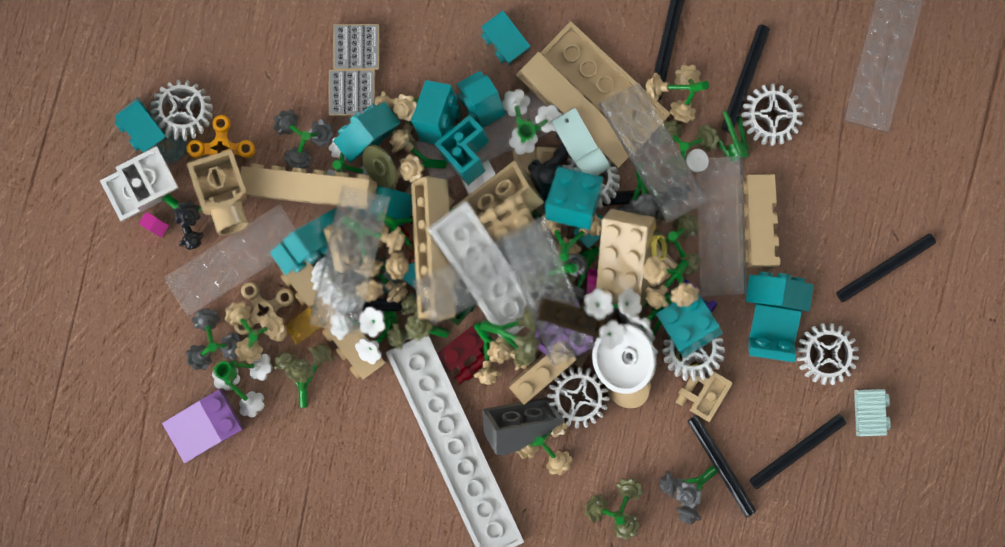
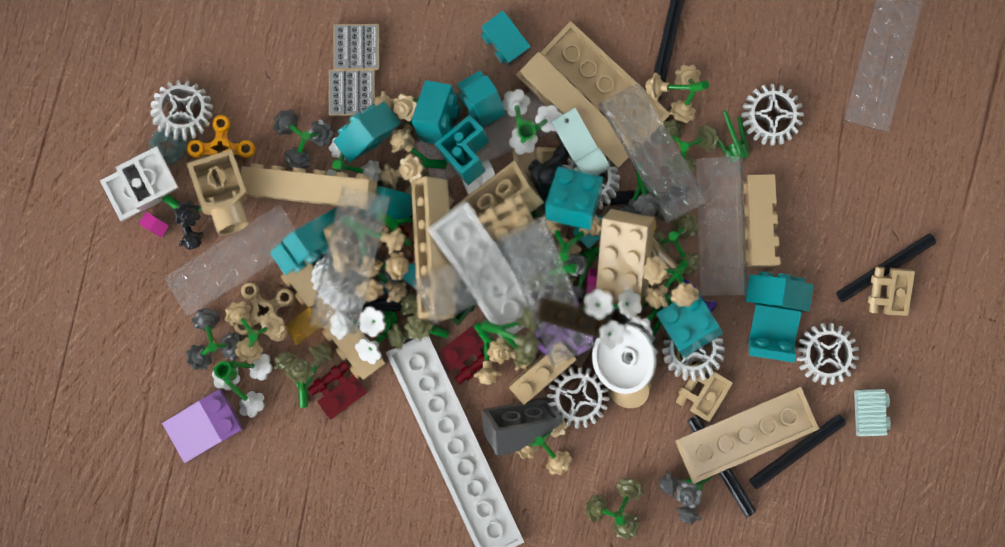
(139, 124): teal brick -> none
(340, 397): none -> dark red plate
(379, 166): olive dish -> none
(664, 246): light yellow piece -> none
(697, 160): white piece -> none
(746, 75): black axle -> none
(746, 435): none -> tan plate
(898, 291): none -> tan plate

